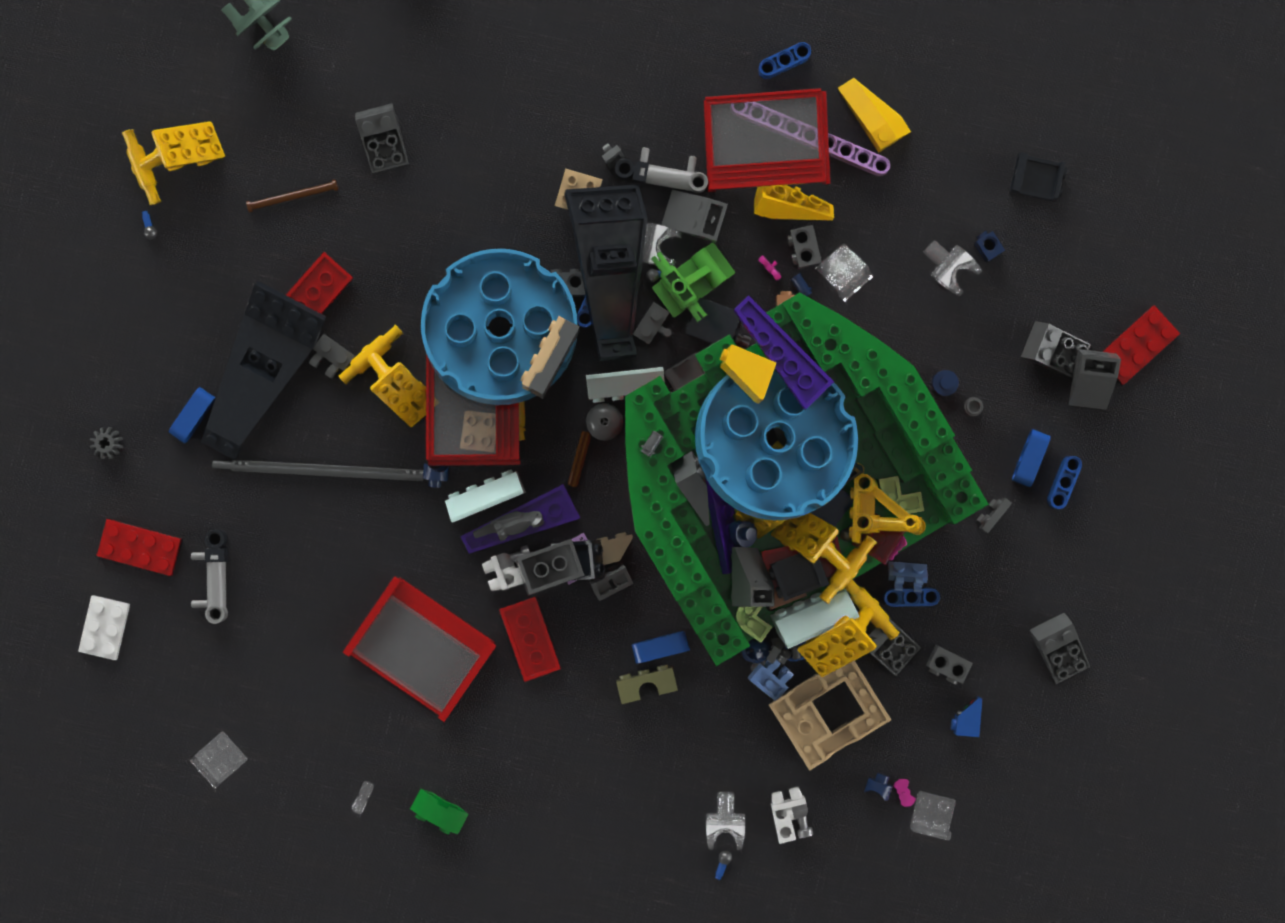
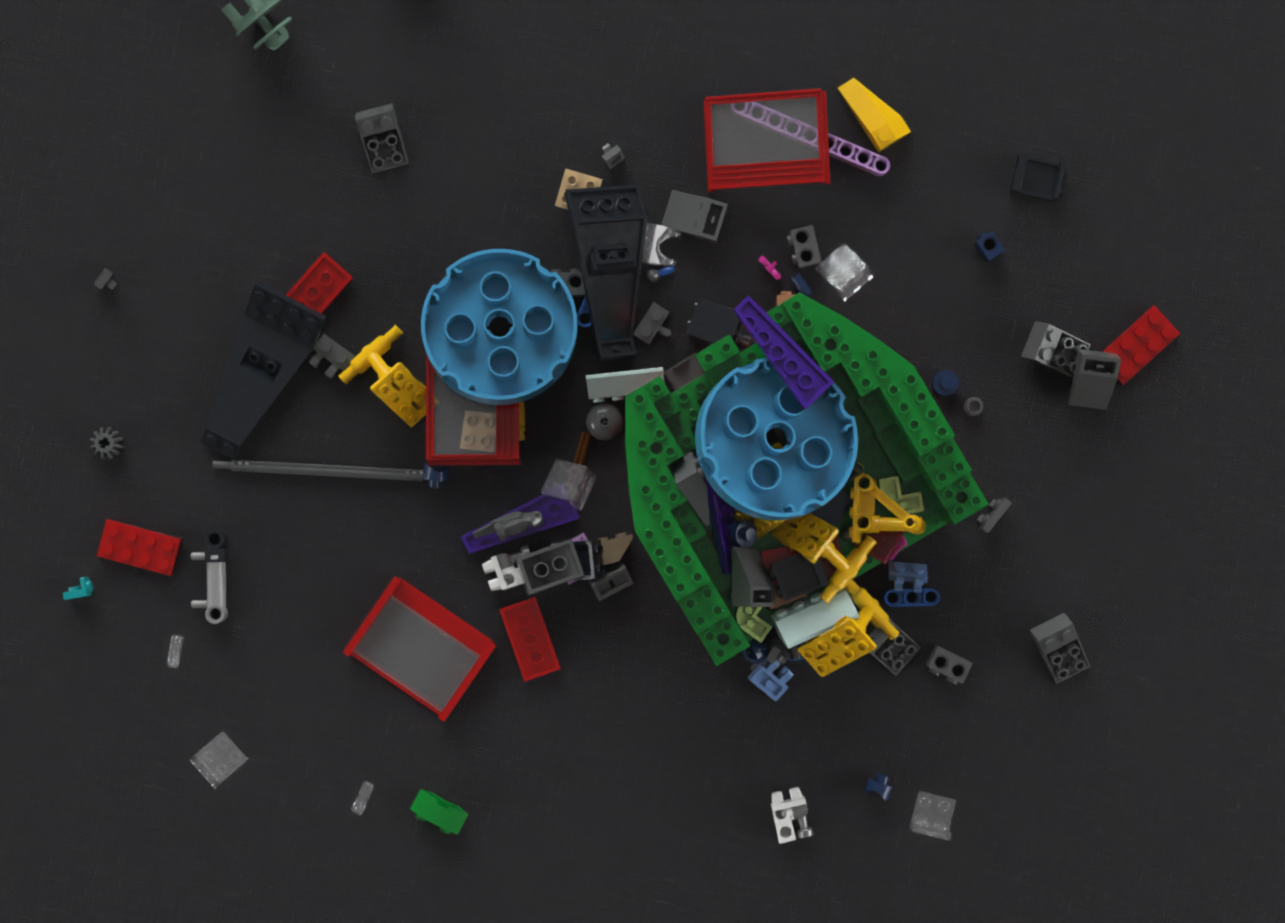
(76, 592): none -> teal bracket
(104, 279): none -> dark grey tile
(104, 627): white plate -> none
(150, 232): piece -> none
(173, 149): yellow plate -> none
(174, 655): none -> clear piece
(192, 415): blue beam -> none
(292, 195): reddish brown bar -> none
(485, 496): light aqua slope -> none
(550, 357): piece -> none
(569, 482): none -> clear bracket
(646, 173): light grey piece -> none
(651, 444): dark grey pin -> none
(660, 647): blue beam -> none
(662, 677): olive arch -> none
(693, 280): bright green plate -> none
(724, 858): piece -> none
(725, 821): clear connector -> none
(748, 371): yellow slope -> none
(790, 203): yellow wedge -> none
(791, 54): blue beam -> none
(806, 726): tan piece -> none
(901, 787): dark pink piece -> none
(949, 264): clear connector -> none
(968, 719): blue slope -> none
(1031, 458): blue beam -> none
(1071, 475): blue beam -> none

